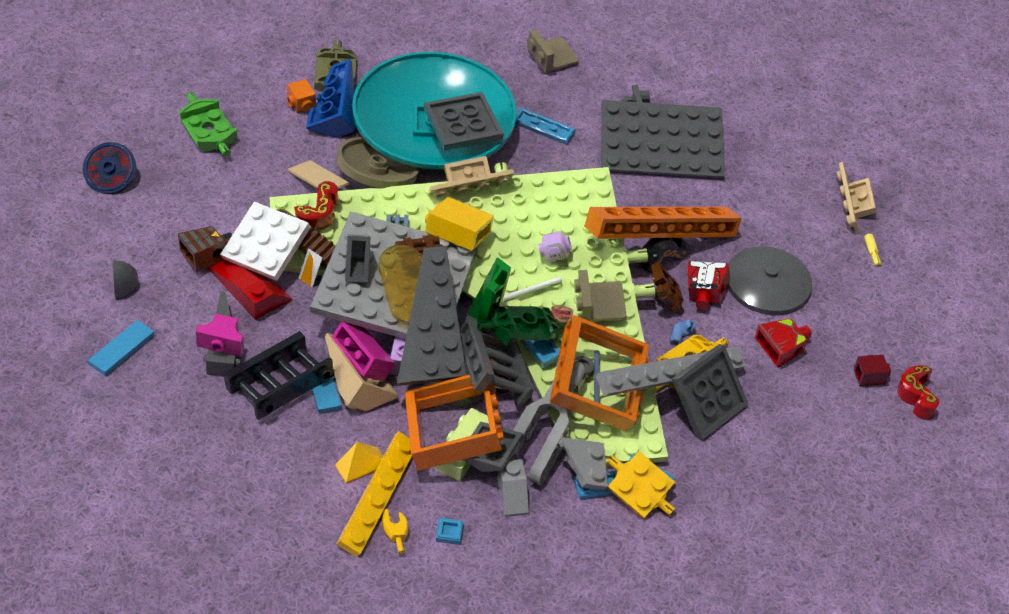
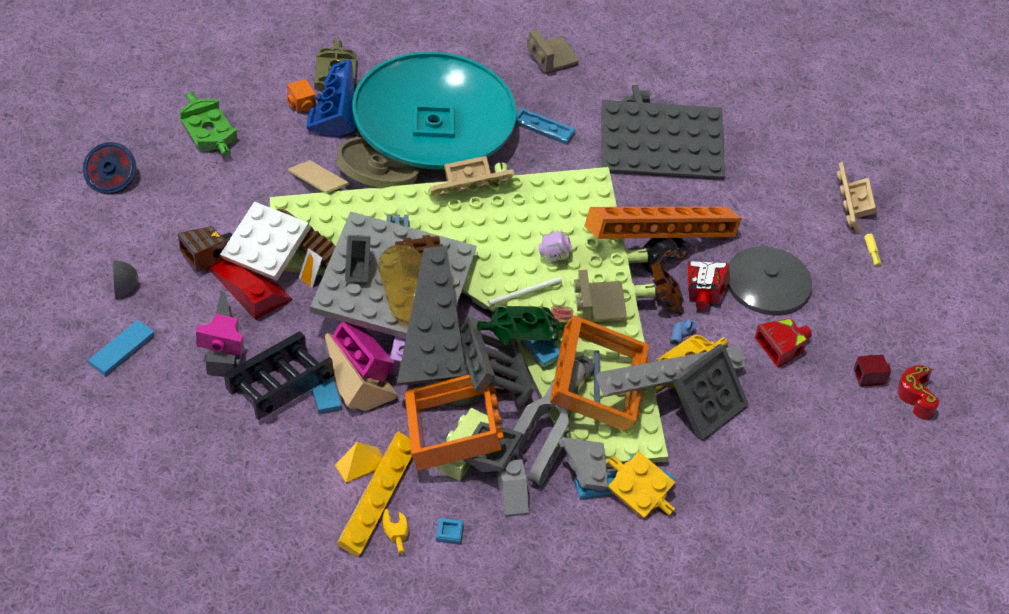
(324, 213): red animal -> none
(459, 223): yellow brick -> none
(463, 121): dark grey plate -> none
(491, 292): green wedge -> none

